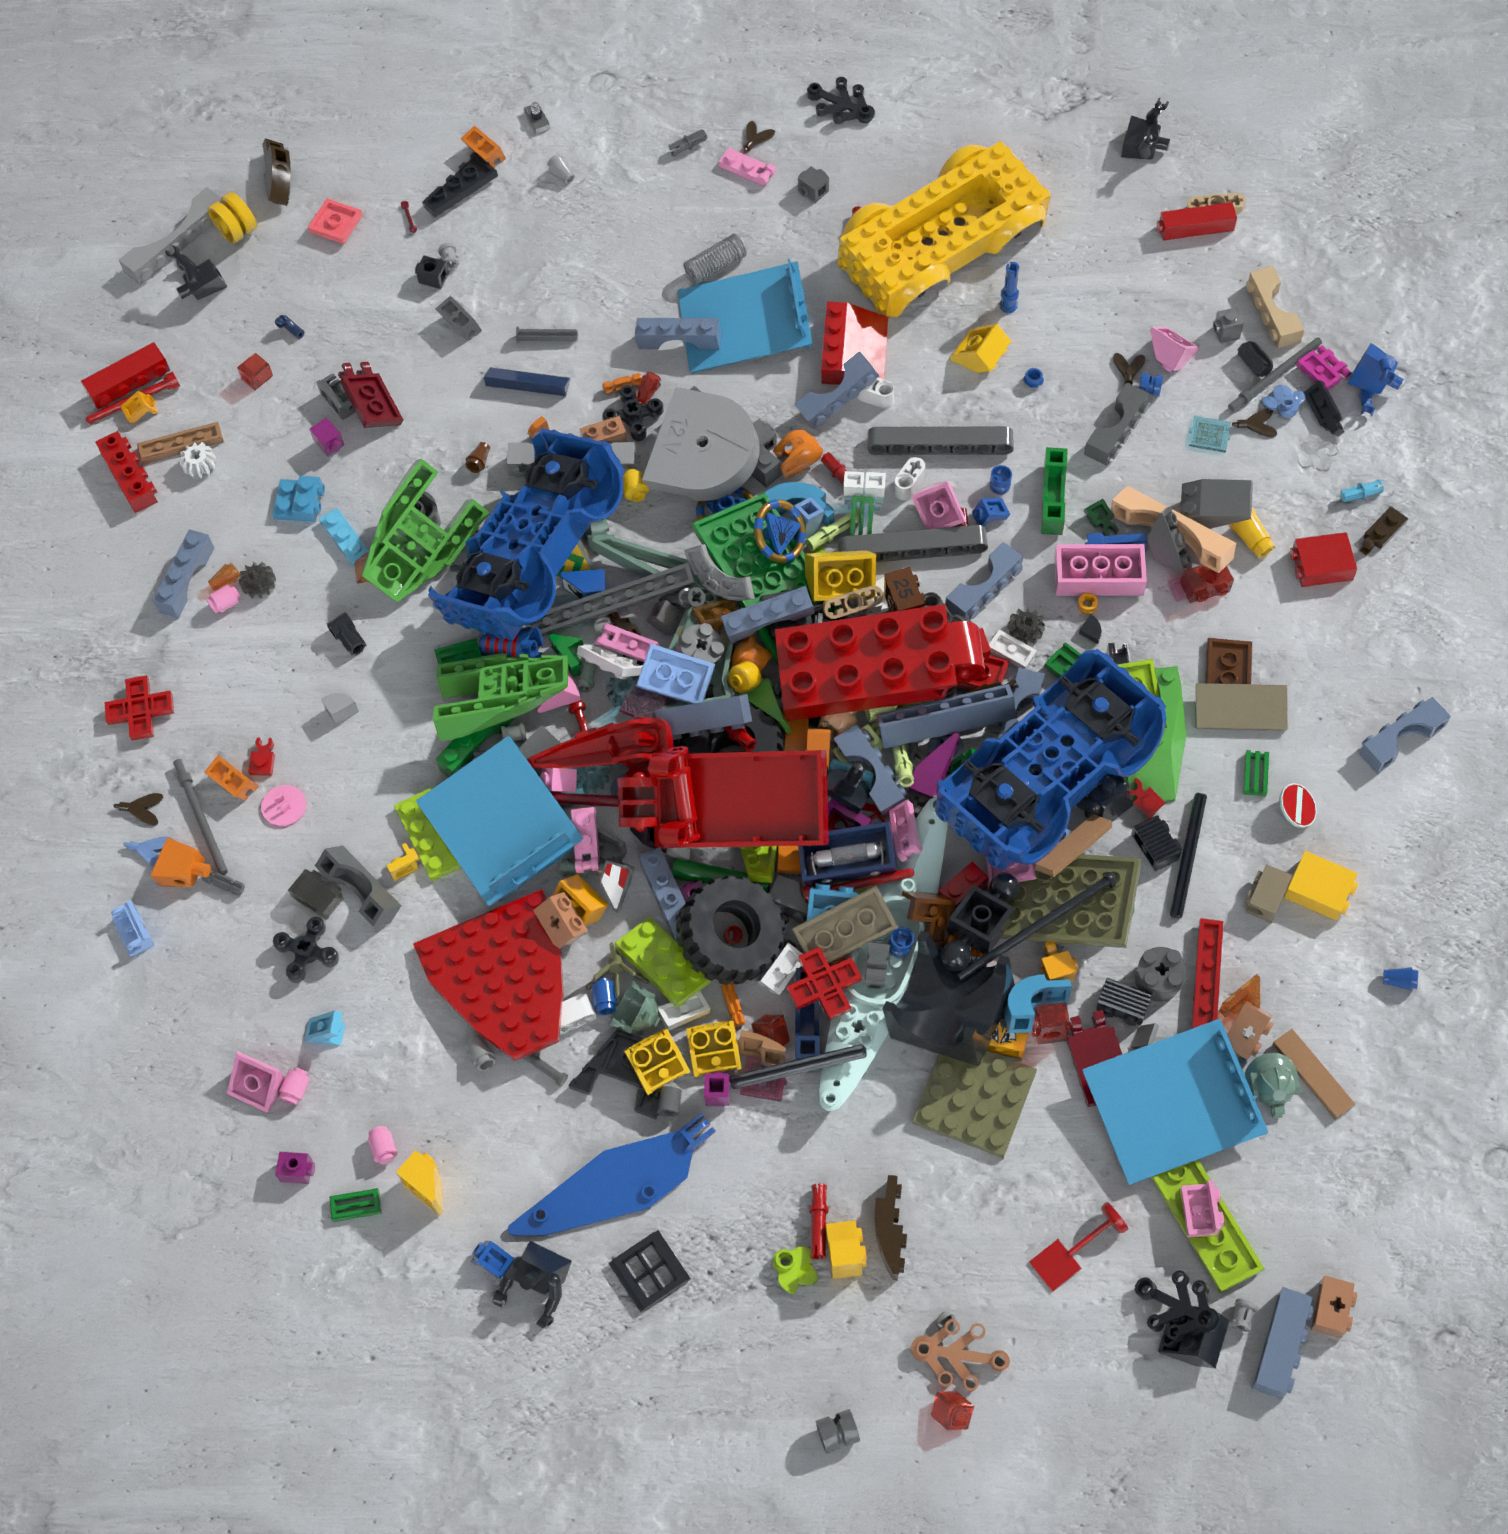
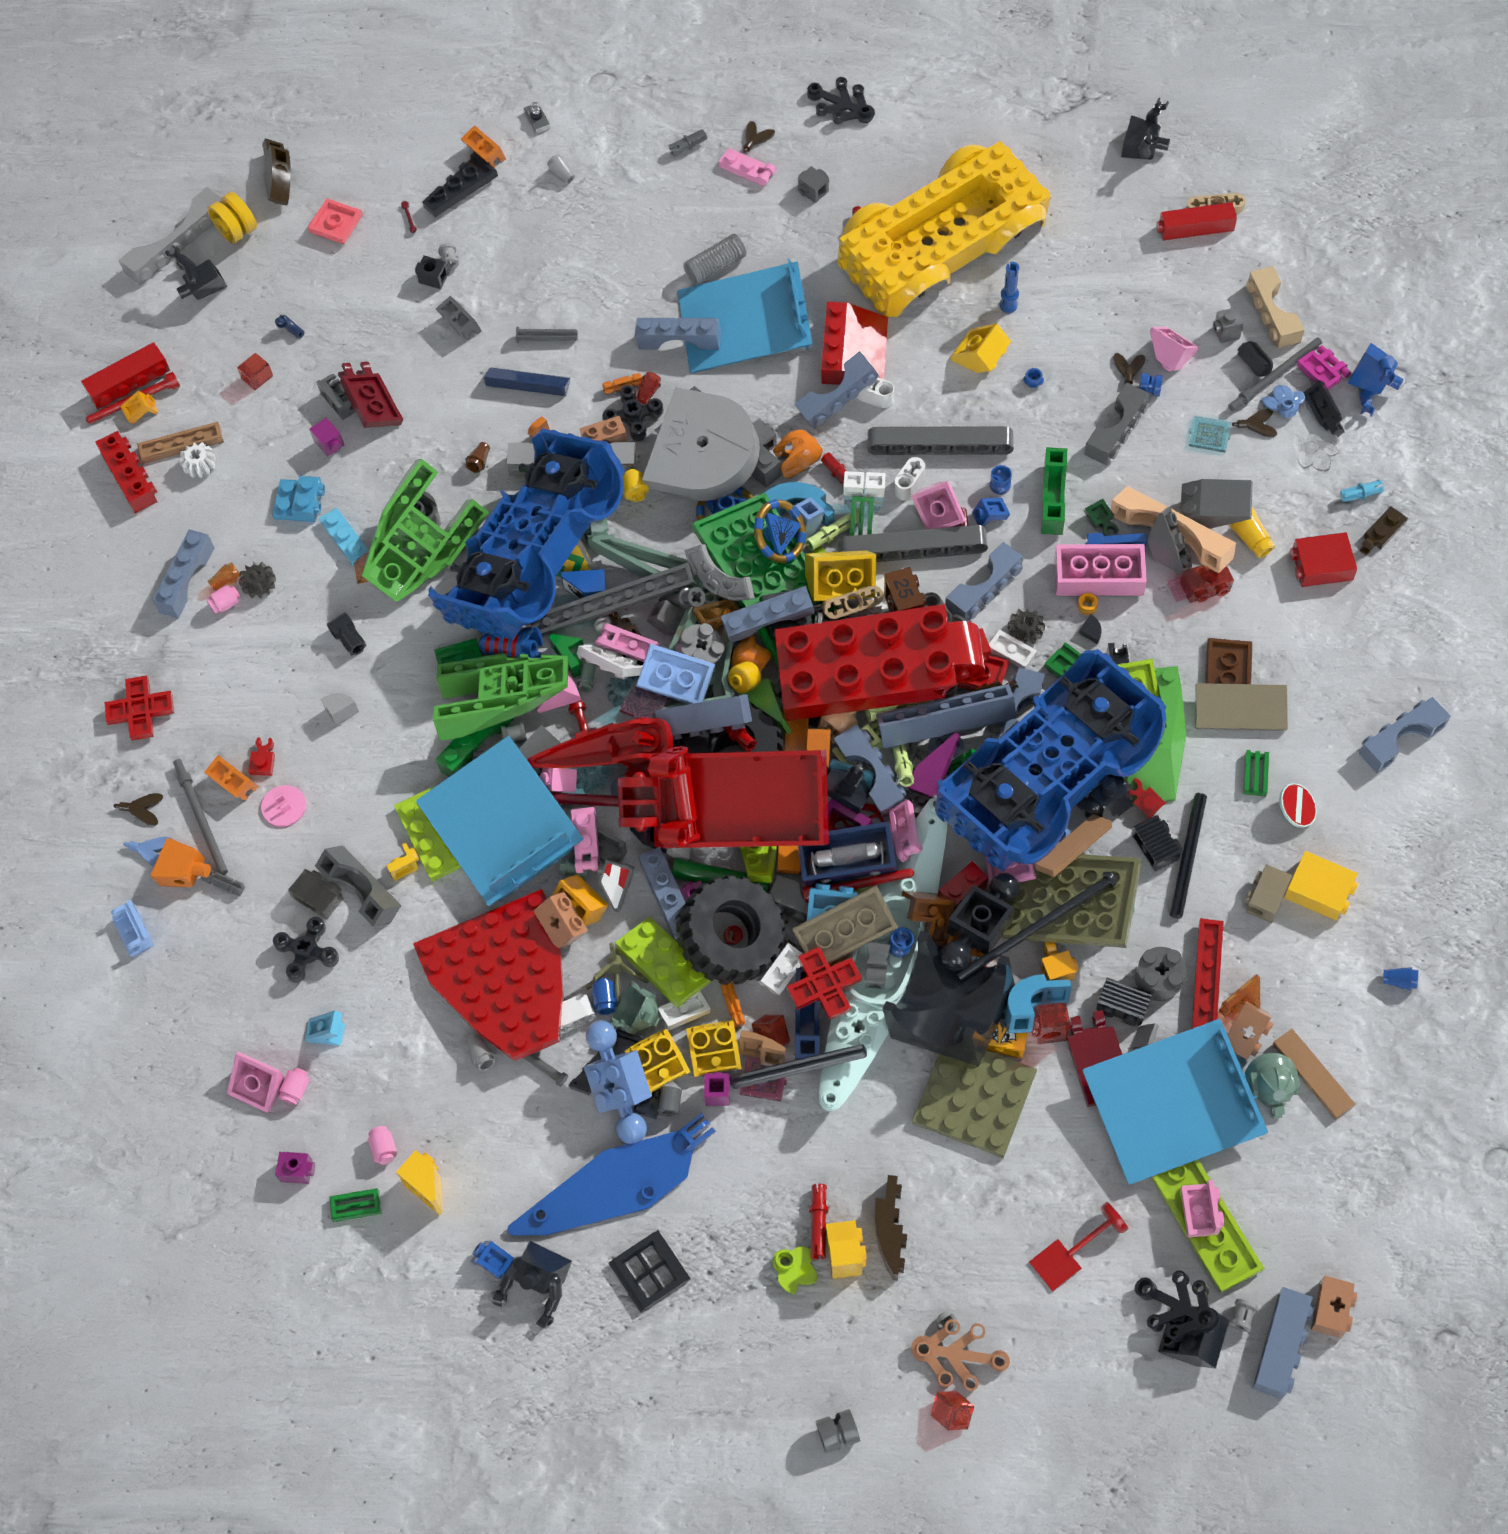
(617, 1081): none -> medium blue brick

